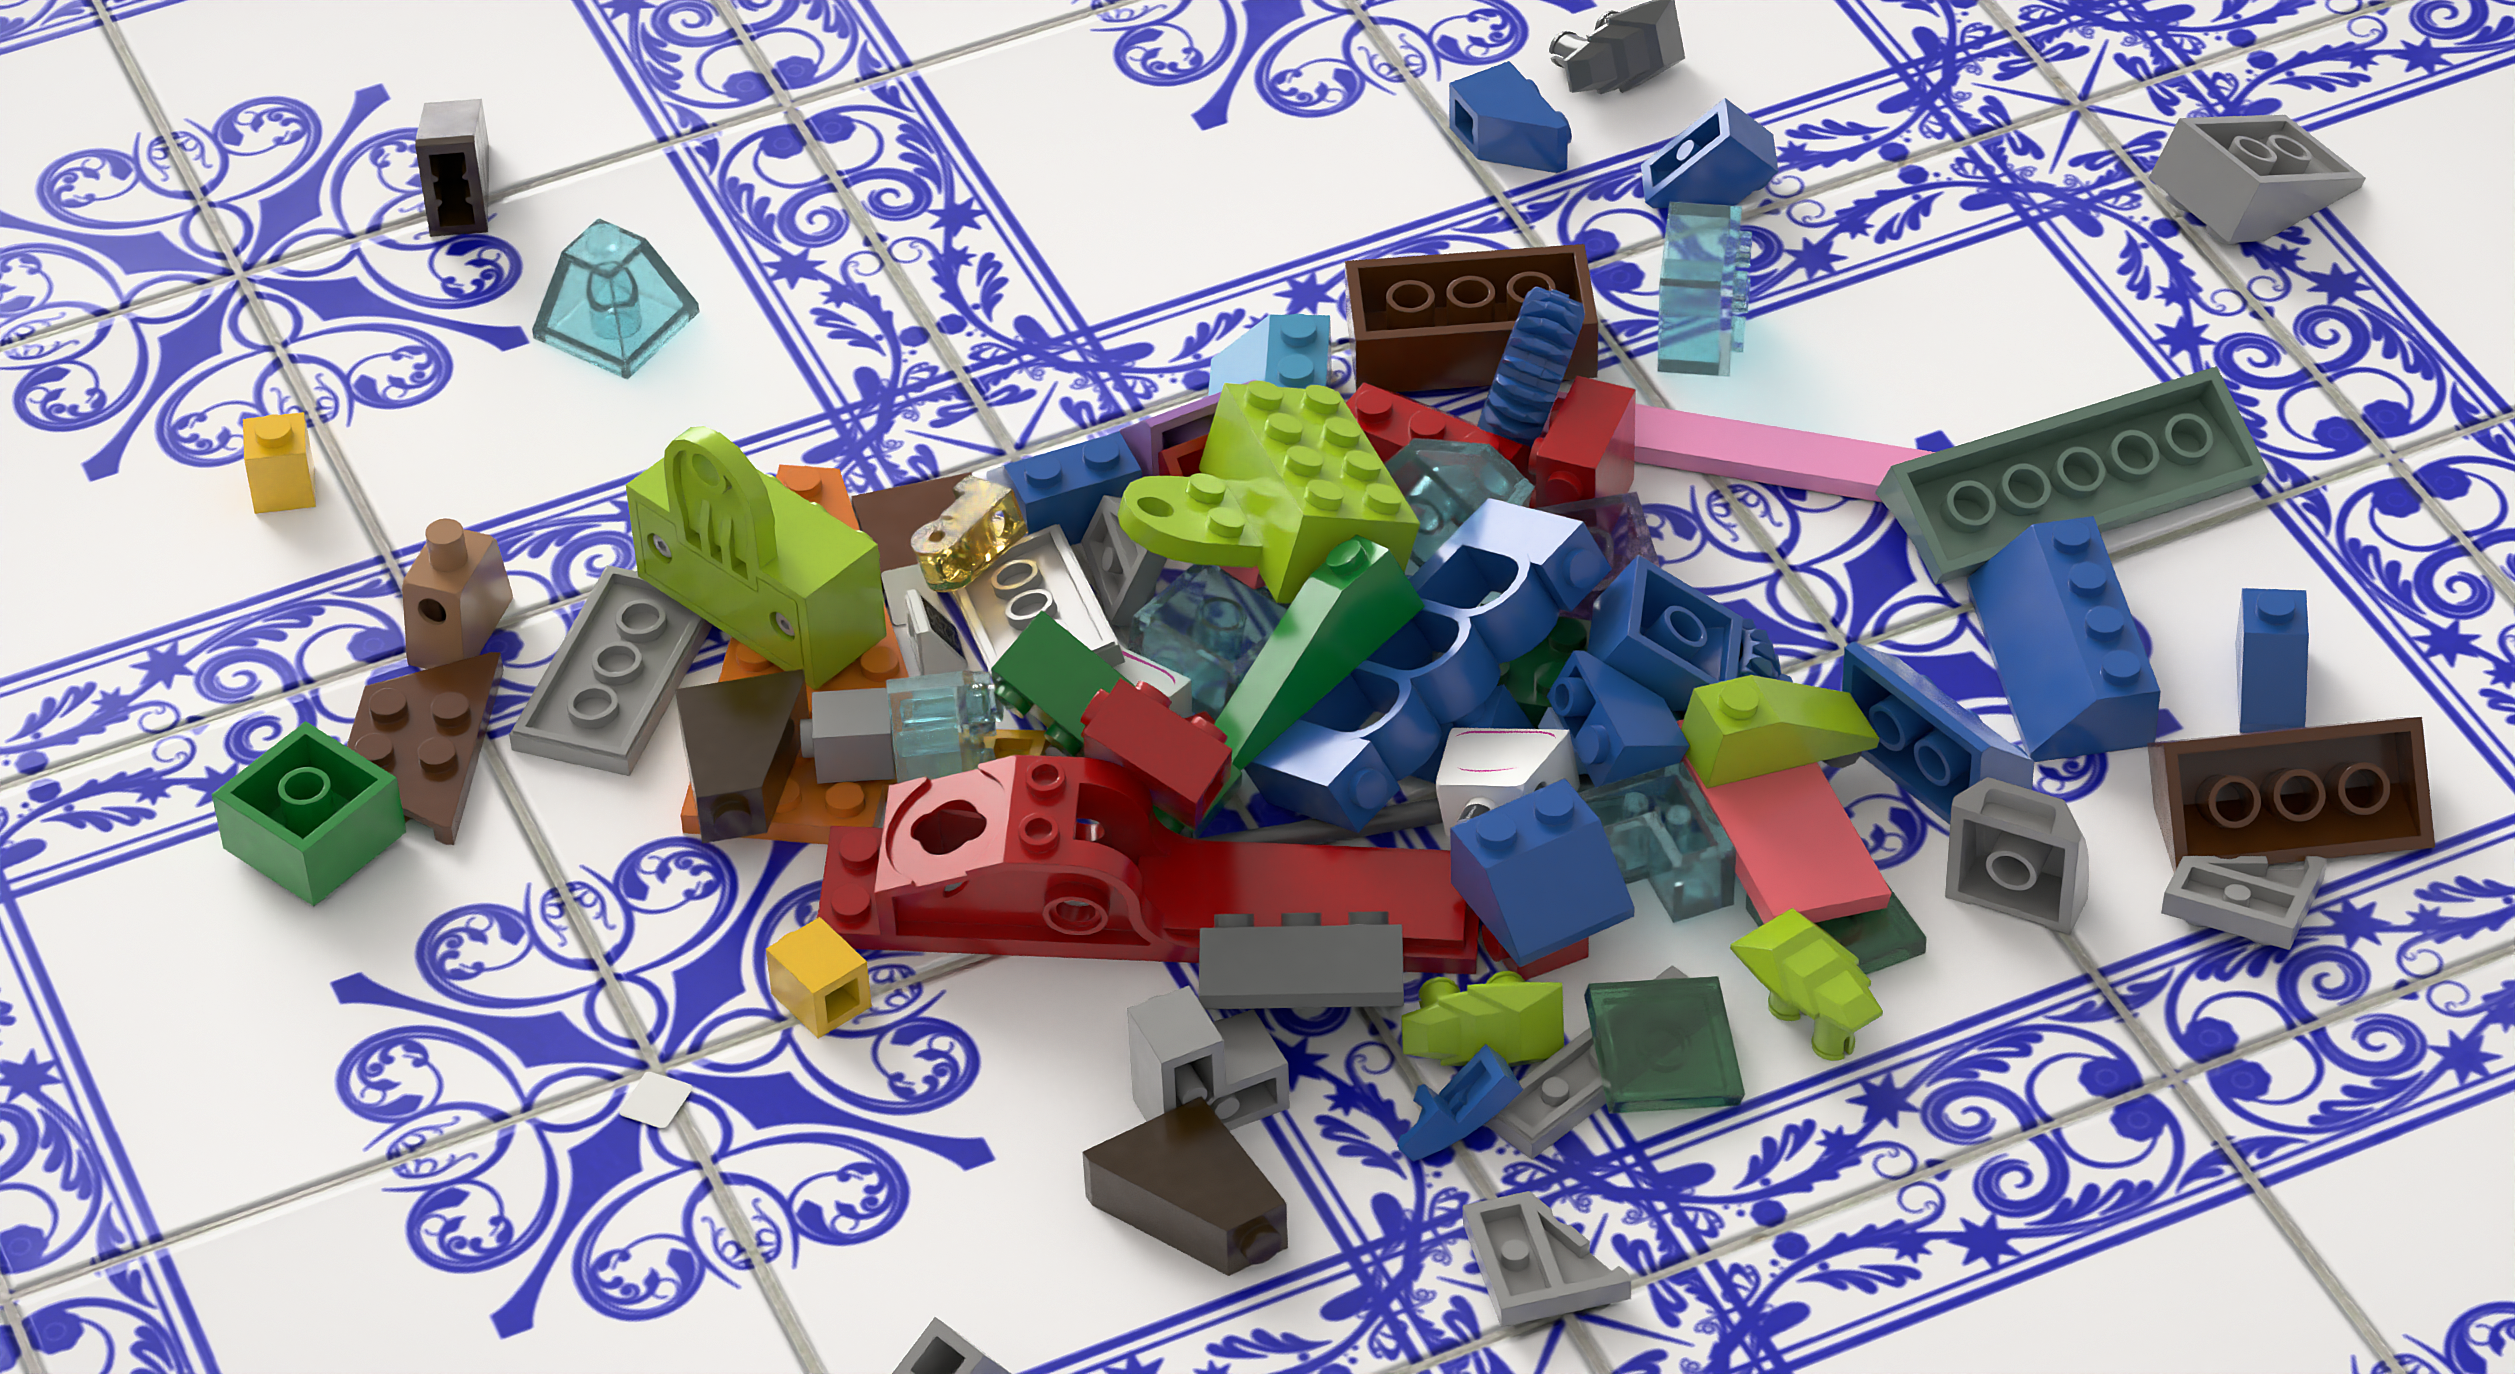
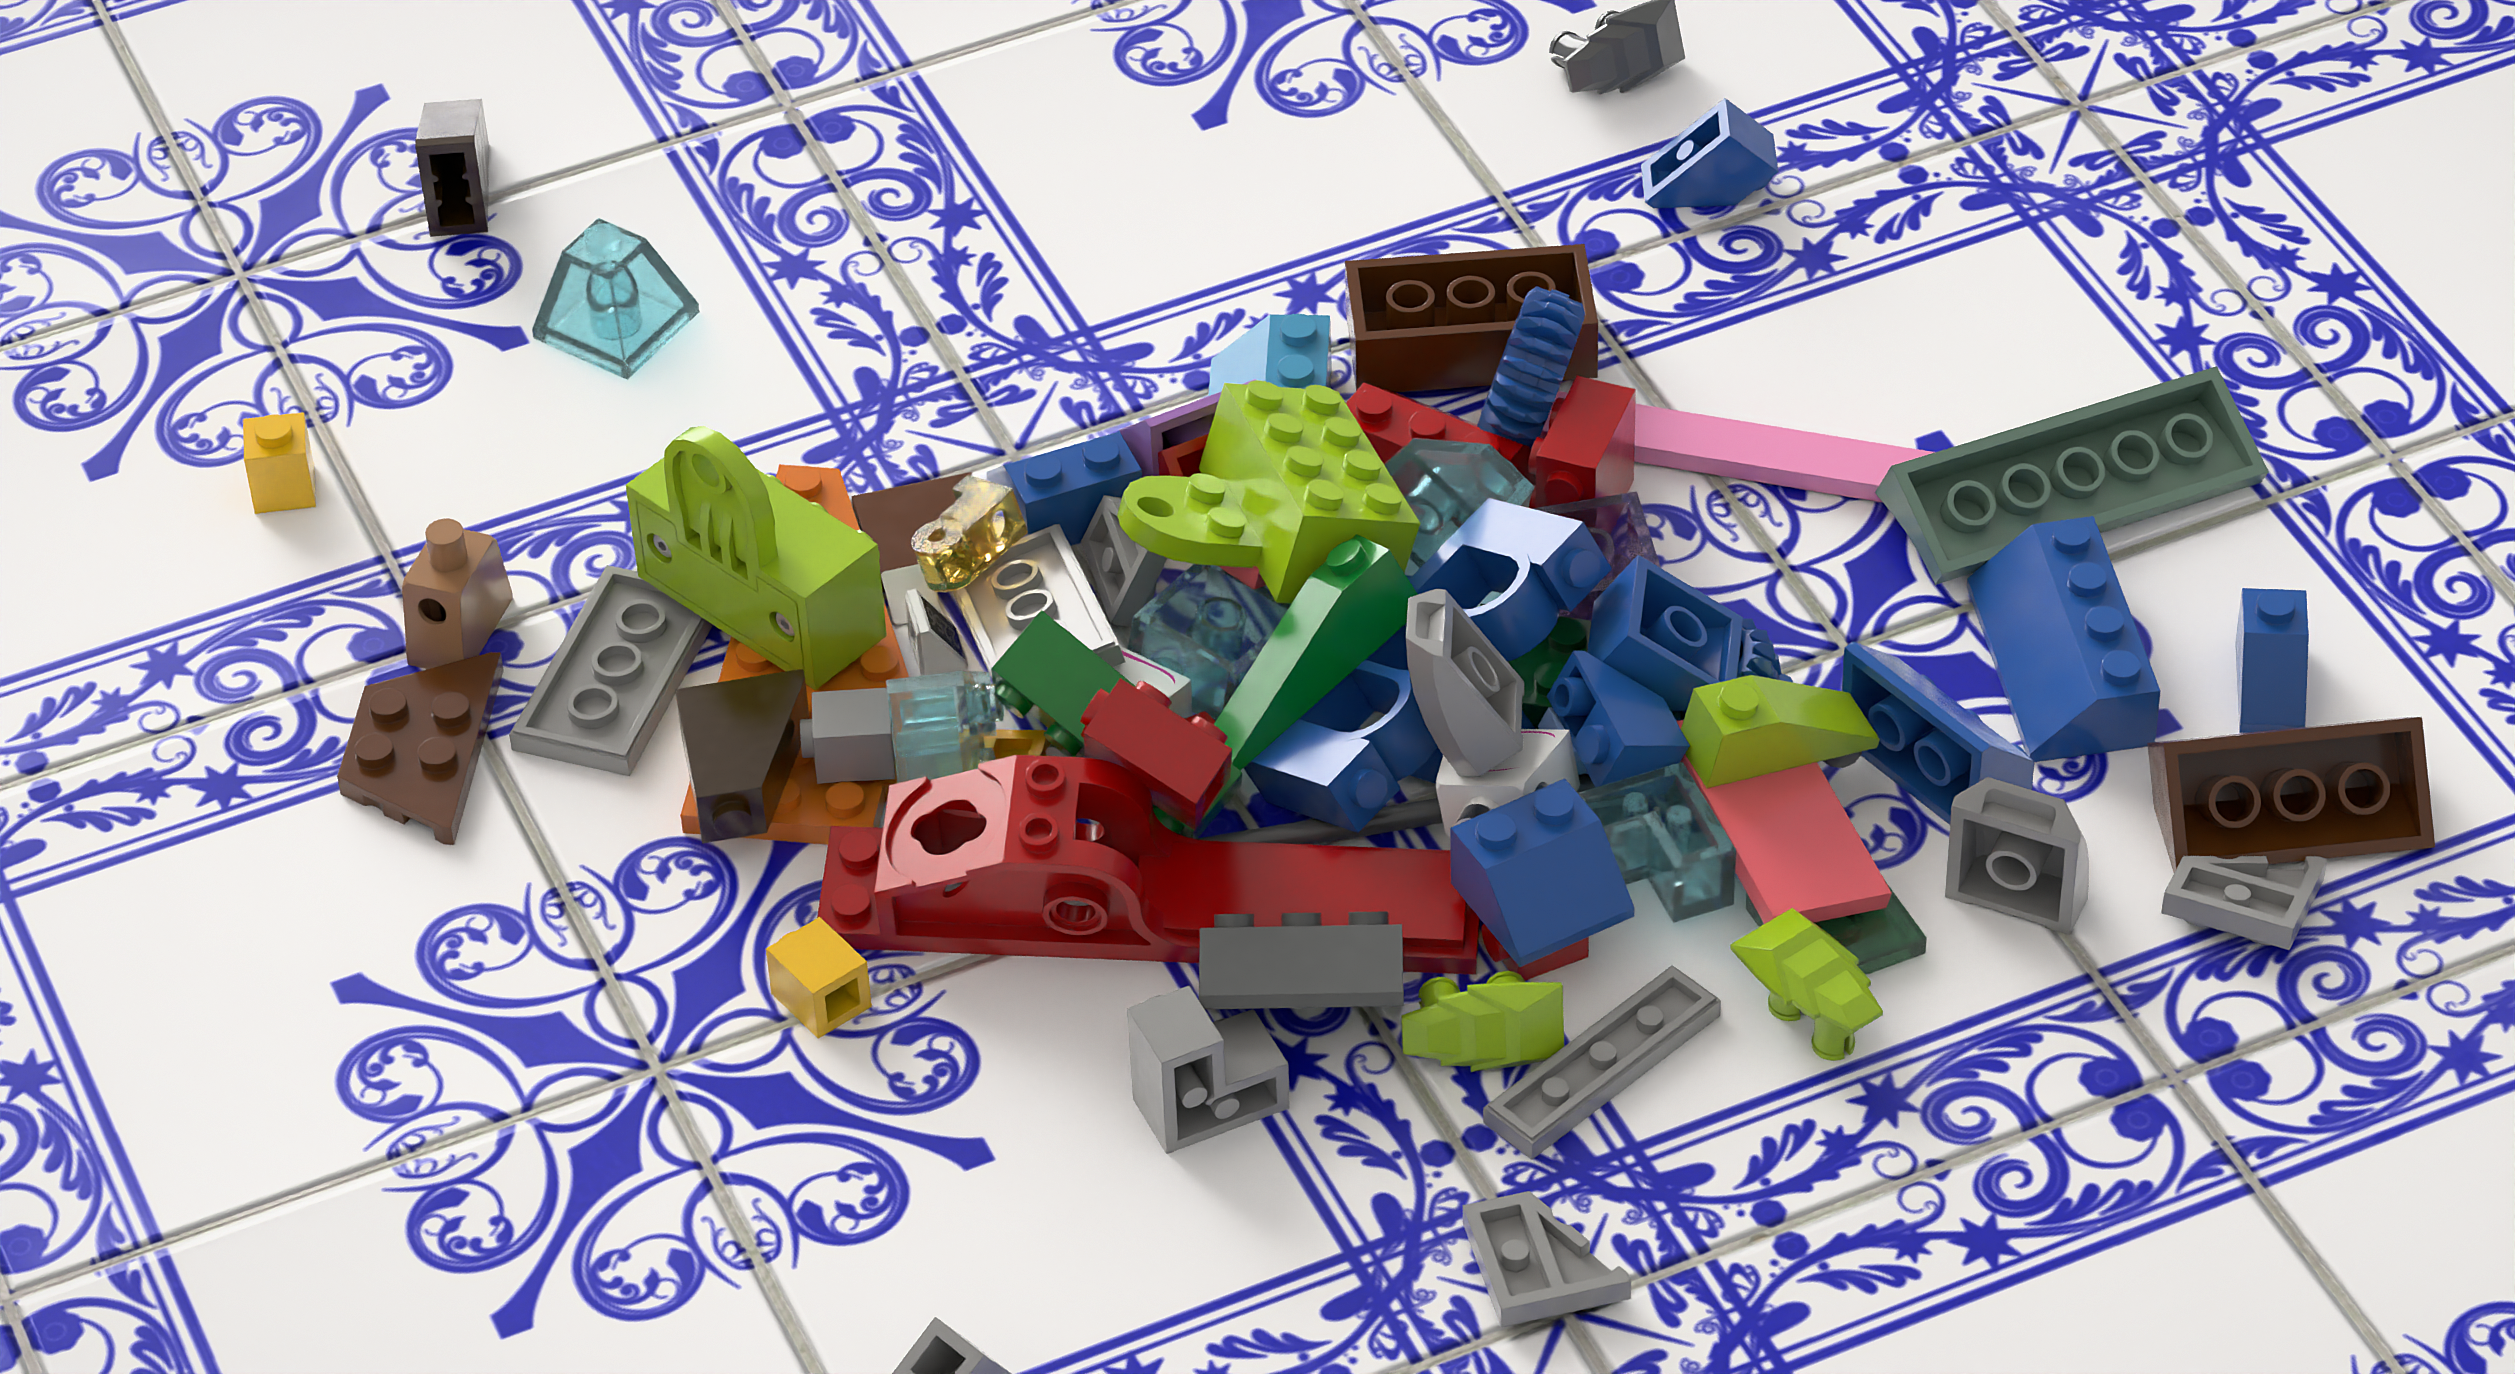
(309, 813): green brick -> none
(656, 1100): white sticker -> none
(1189, 1188): dark brown slope -> none
(1462, 685): none -> light grey slope
(1462, 1105): blue slope -> none
(1508, 120): blue slope -> none
(1664, 1044): clear green tile -> none
(1703, 289): clear light blue brick -> none
(2250, 174): light grey slope -> none

